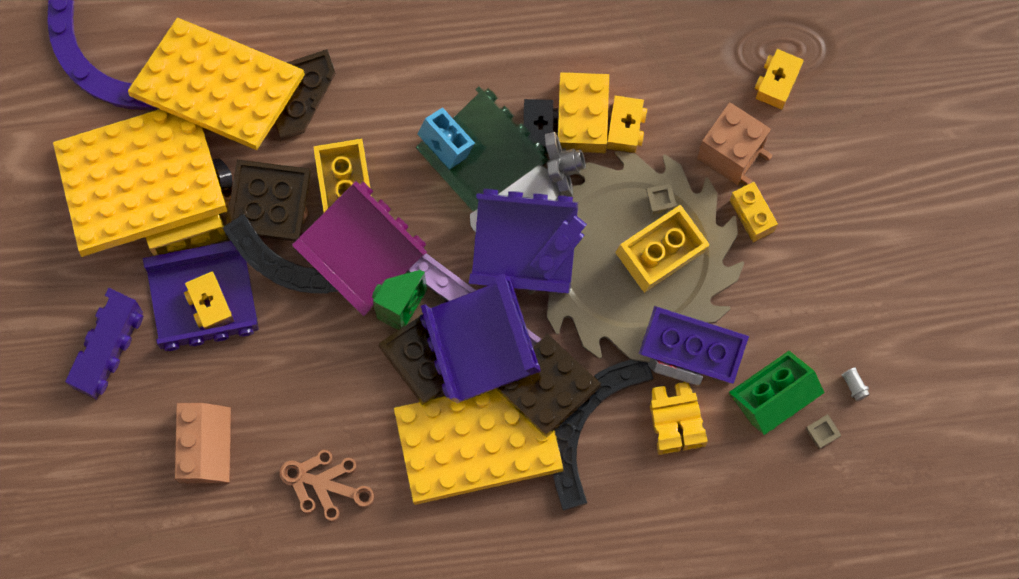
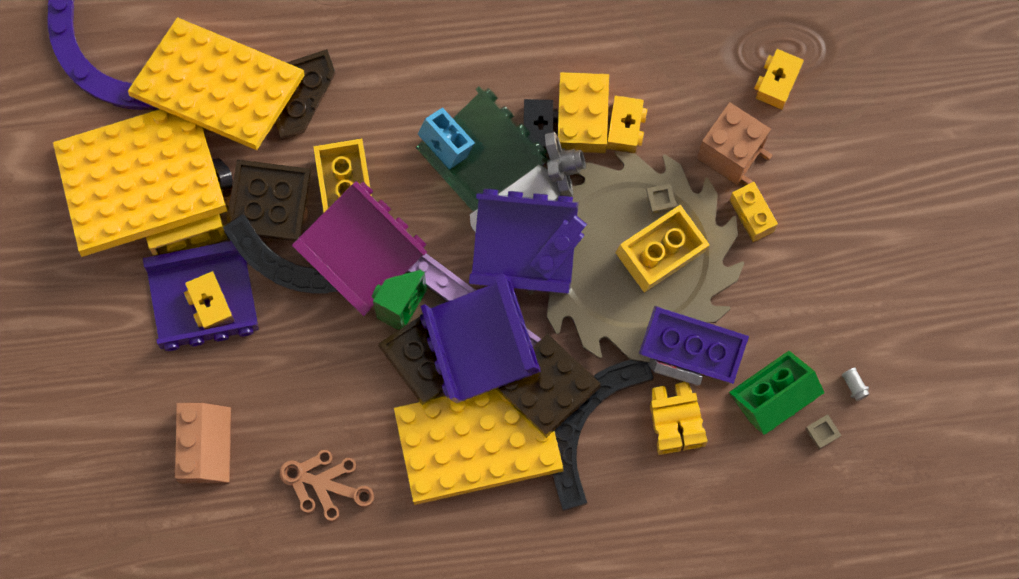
(105, 344): dark purple wedge -> none

